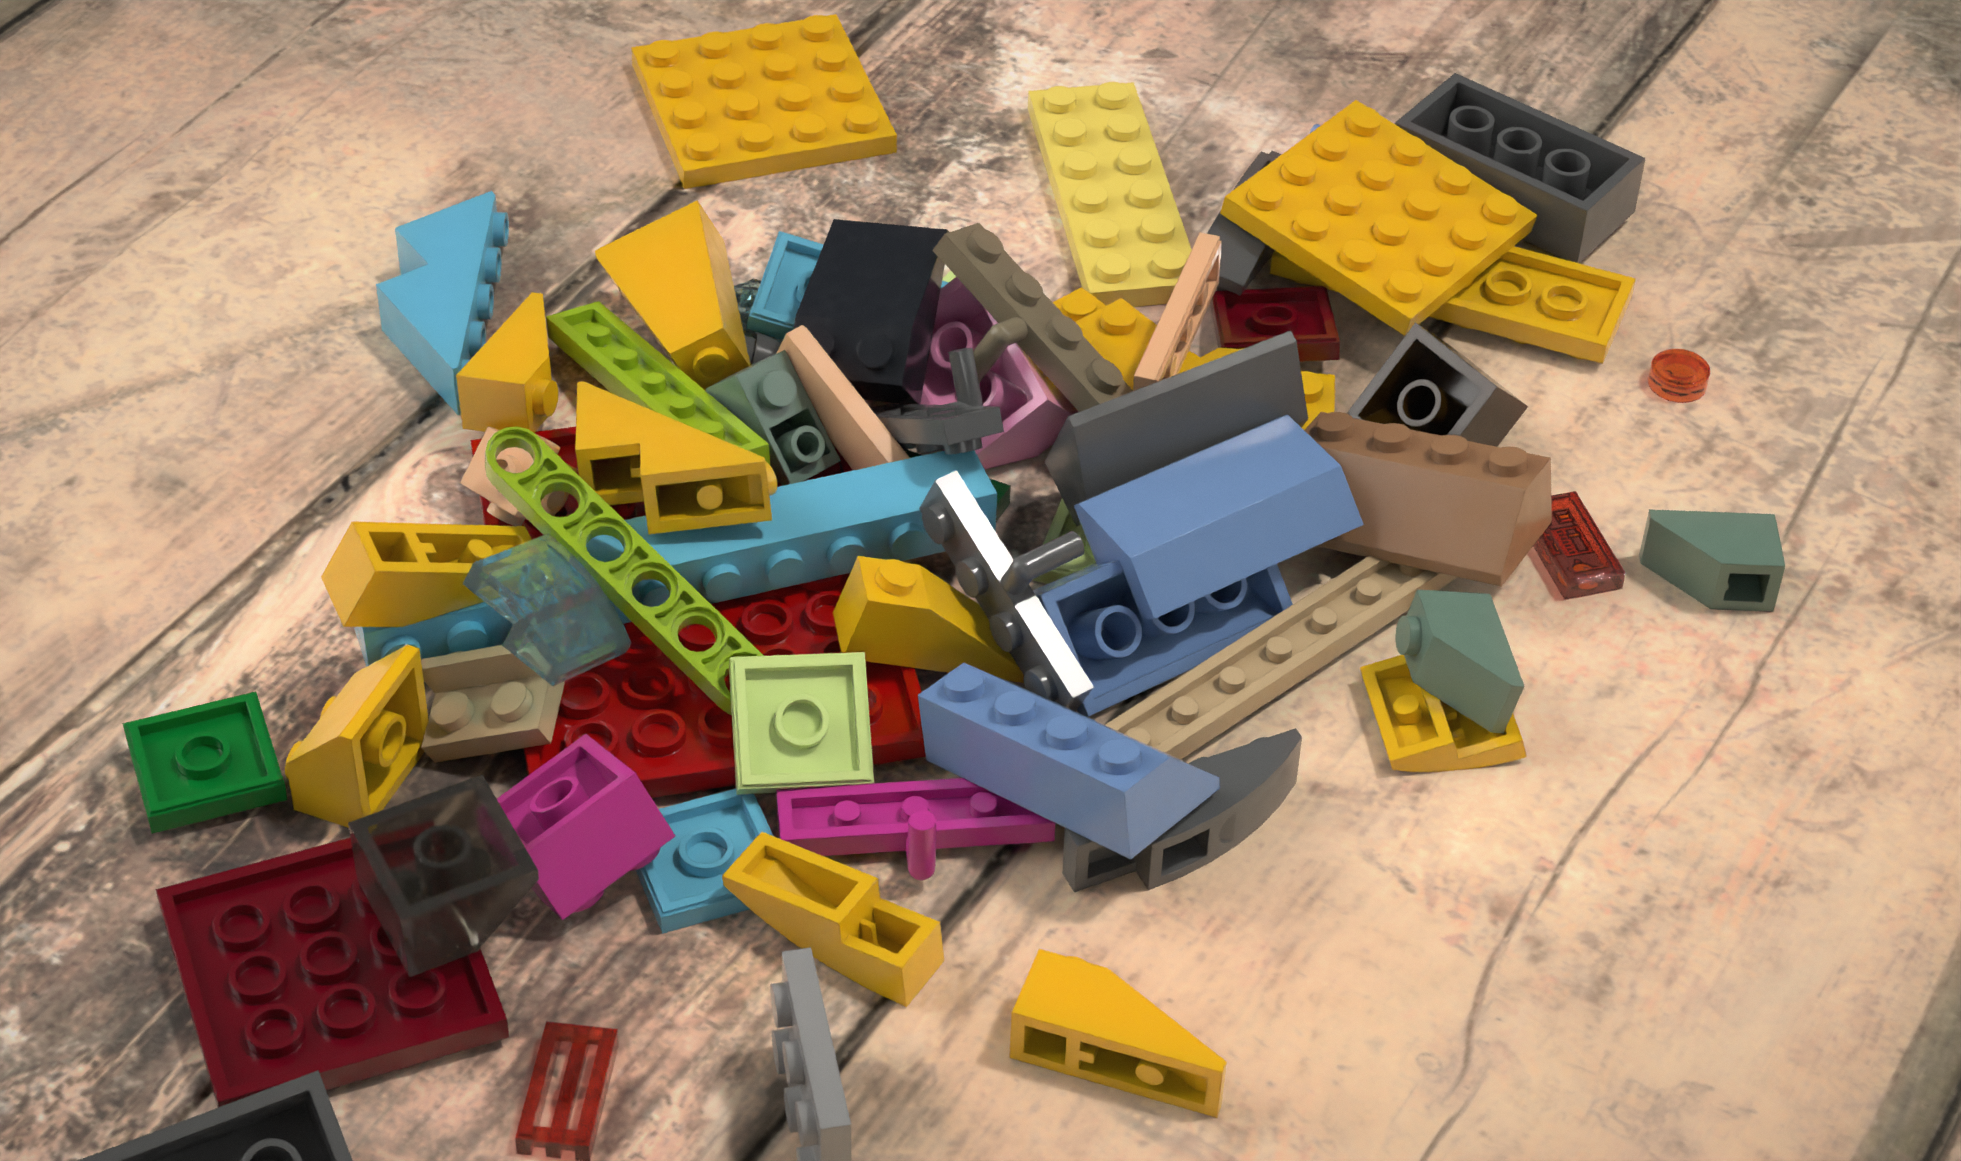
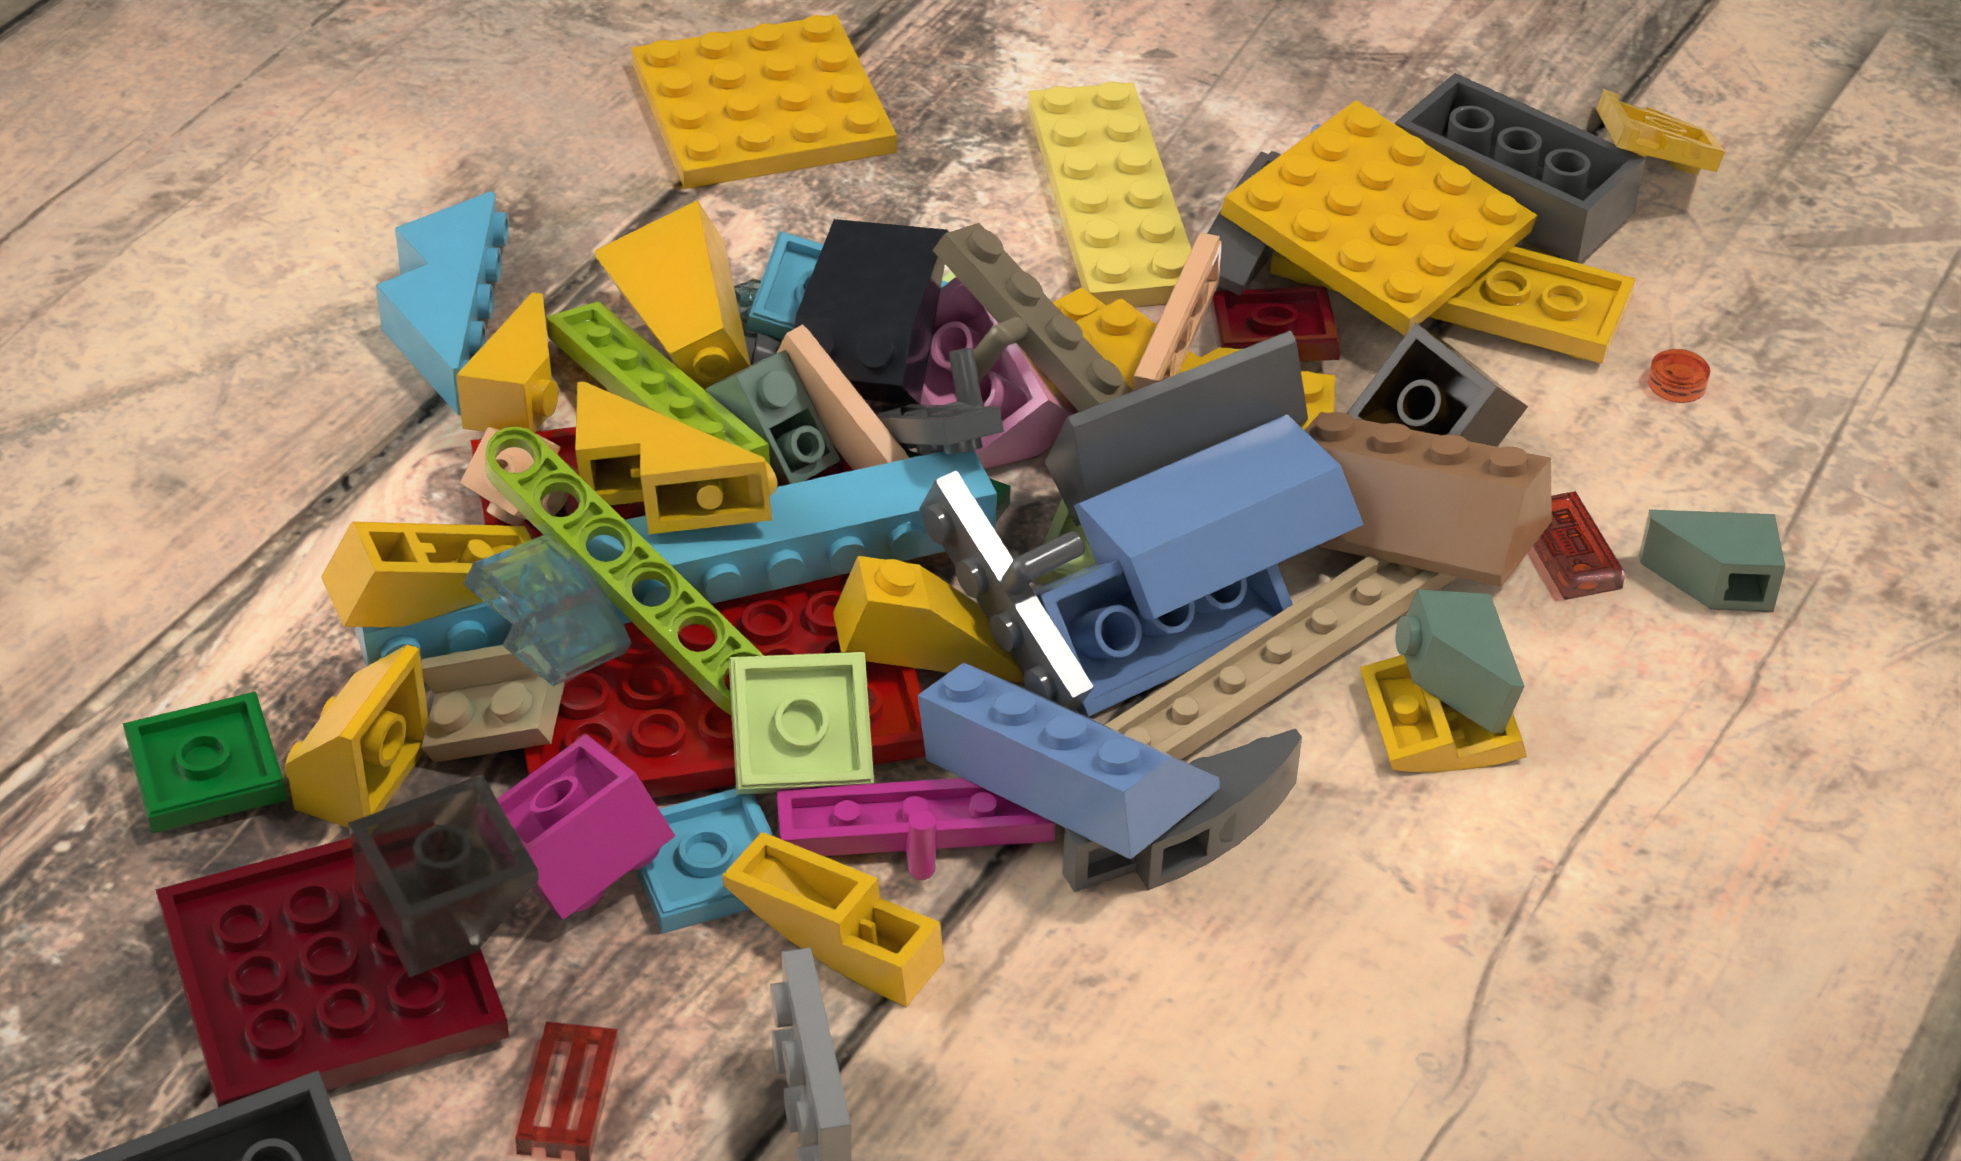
(1106, 1032): yellow slope -> none
(1659, 135): none -> yellow wing

